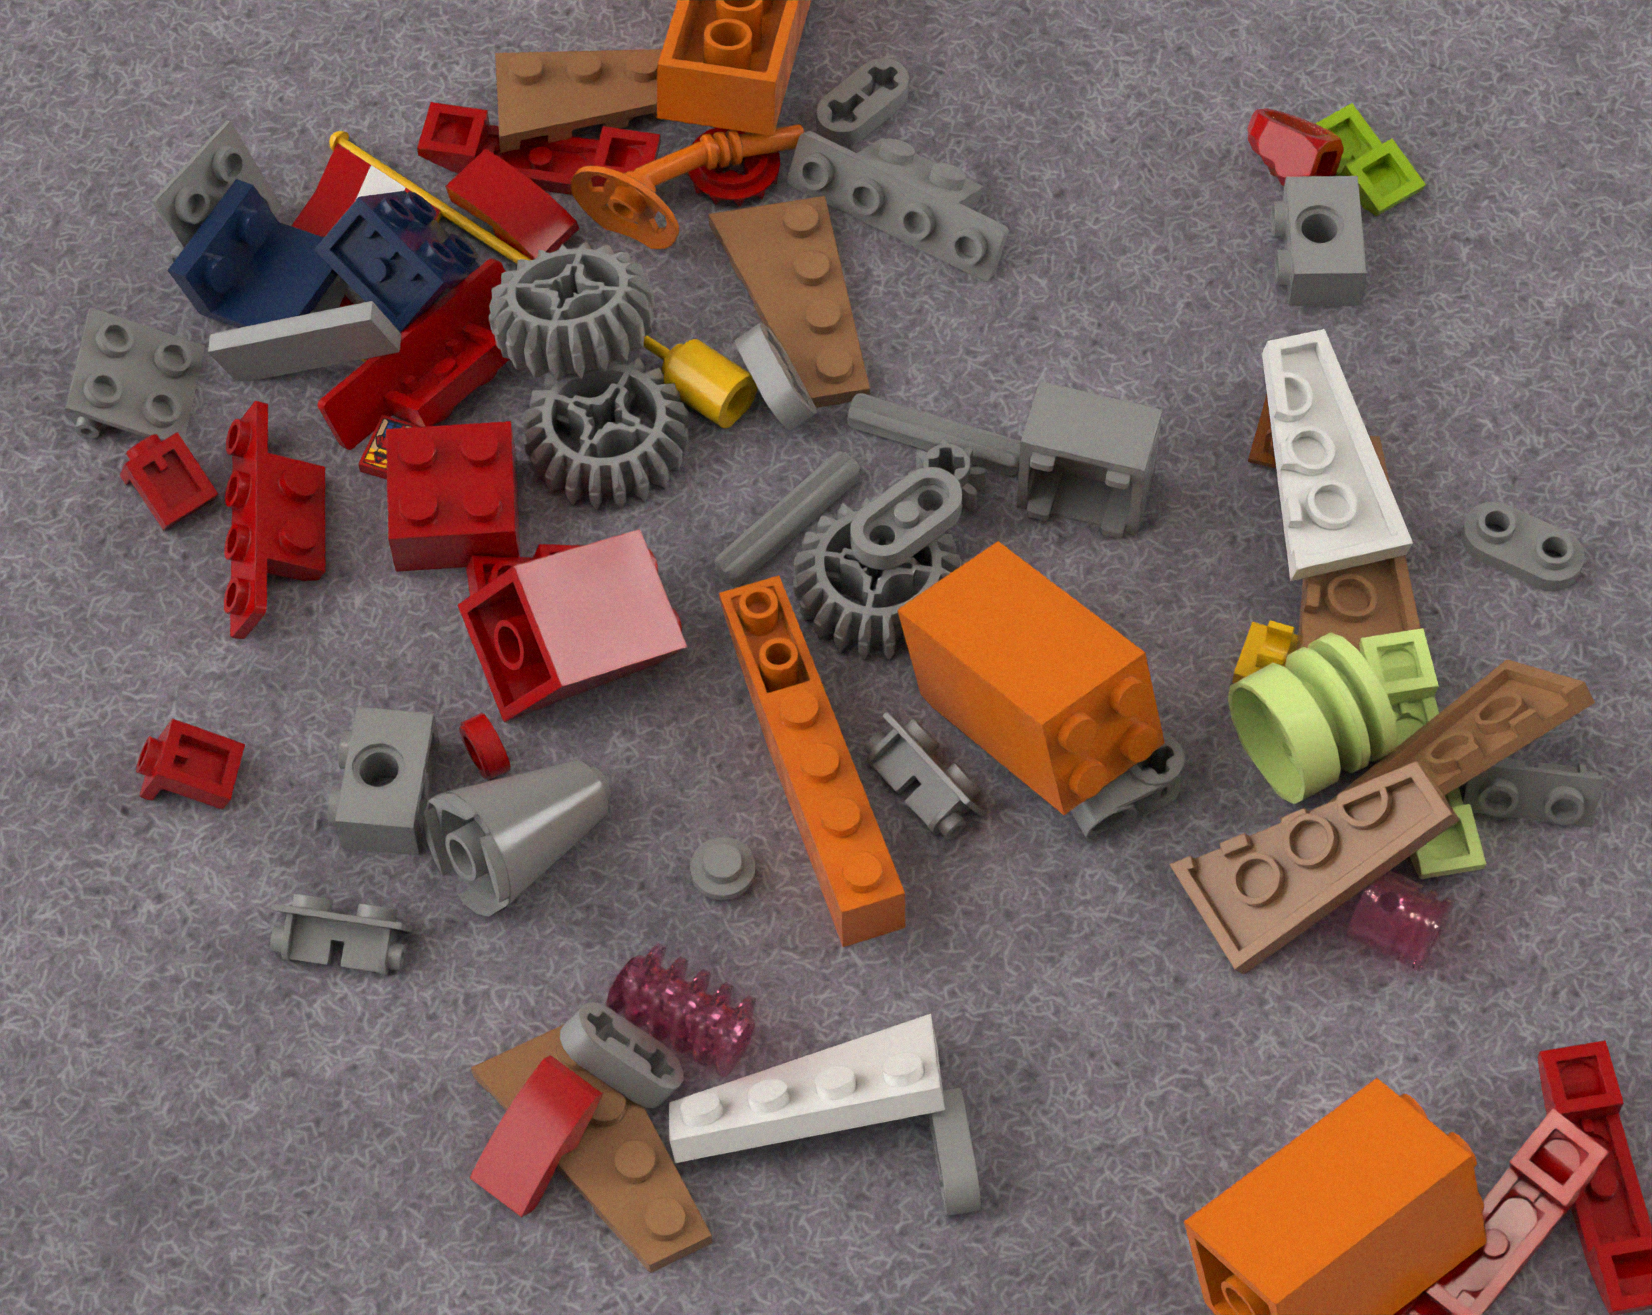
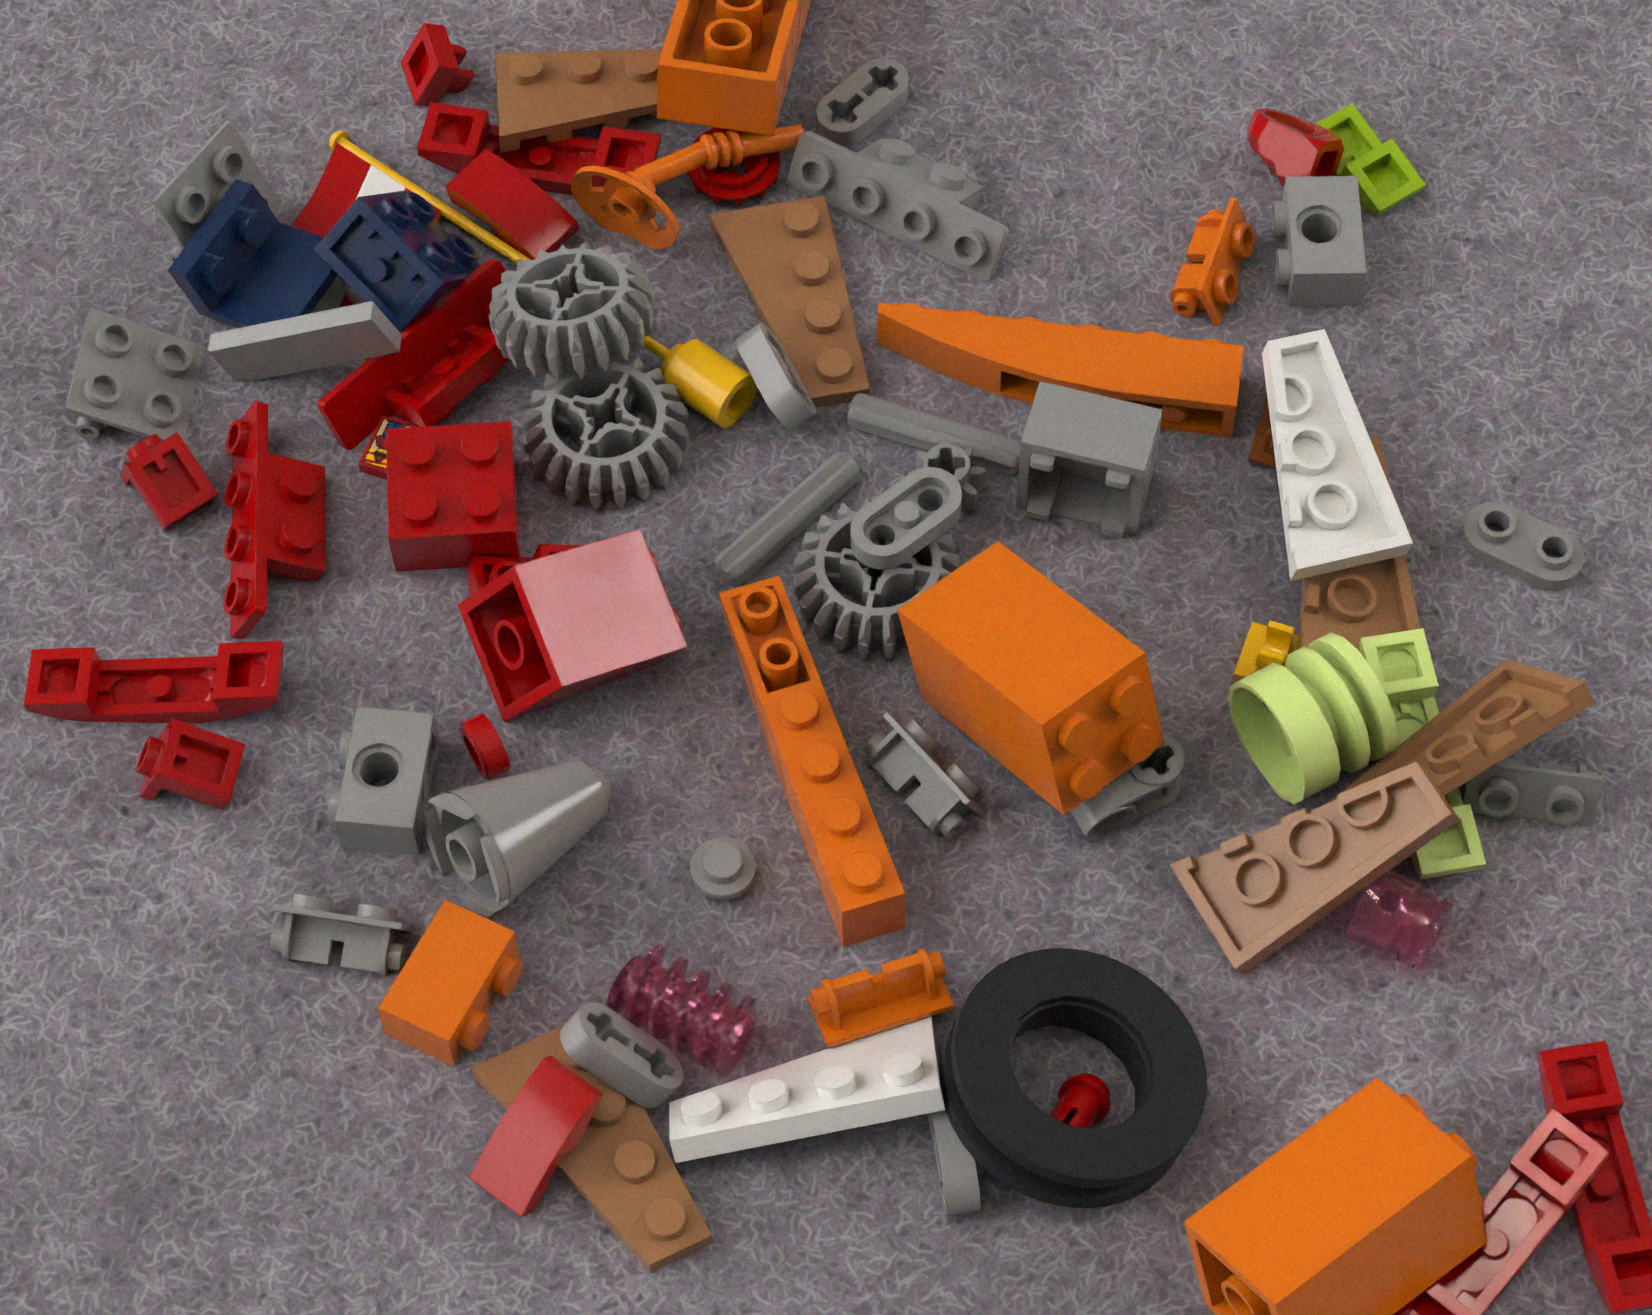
(154, 690): none -> red slope
(433, 65): none -> red tile
(451, 984): none -> orange brick
(871, 1004): none -> orange hinge
(1008, 356): none -> orange slope
(1037, 1151): none -> black tyre
(1082, 1101): none -> red pin
(1221, 244): none -> orange hinge

